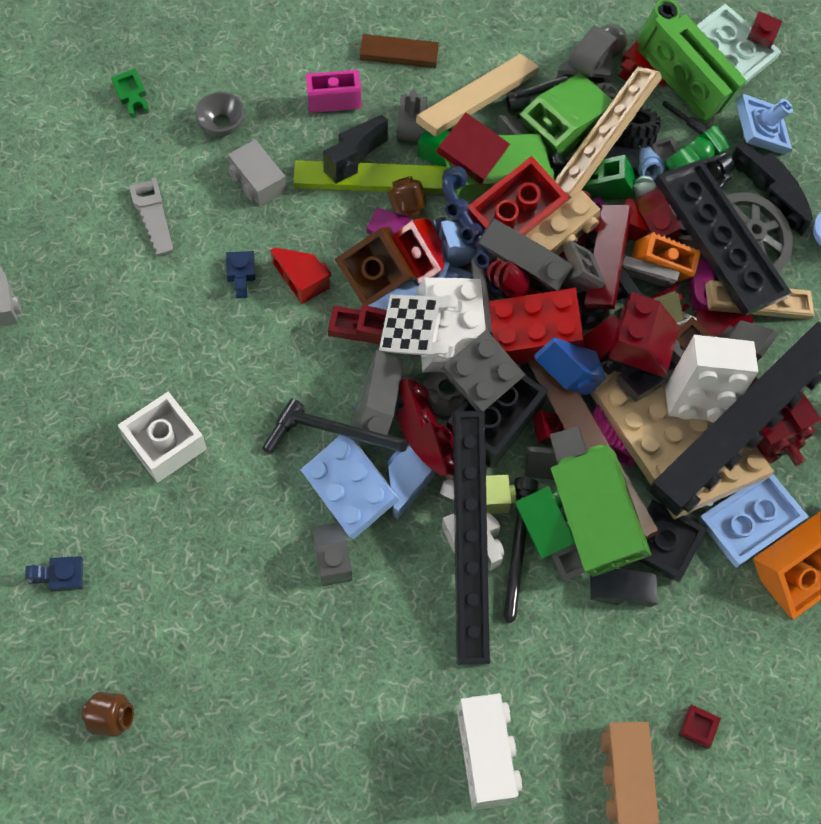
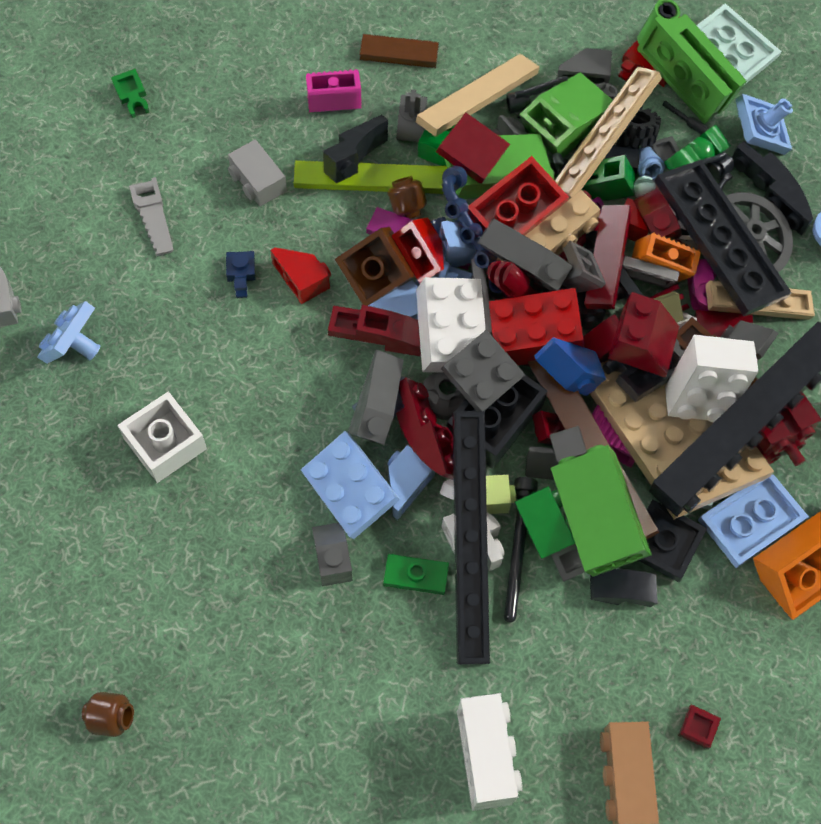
(62, 575): dark blue plate -> none
(69, 335): none -> light blue plate
(219, 105): dark grey piece -> none
(295, 414): black bar -> none
(413, 325): white flag -> none
(416, 574): none -> green plate
(597, 47): dark grey beam -> none
(764, 30): dark red bracket -> none

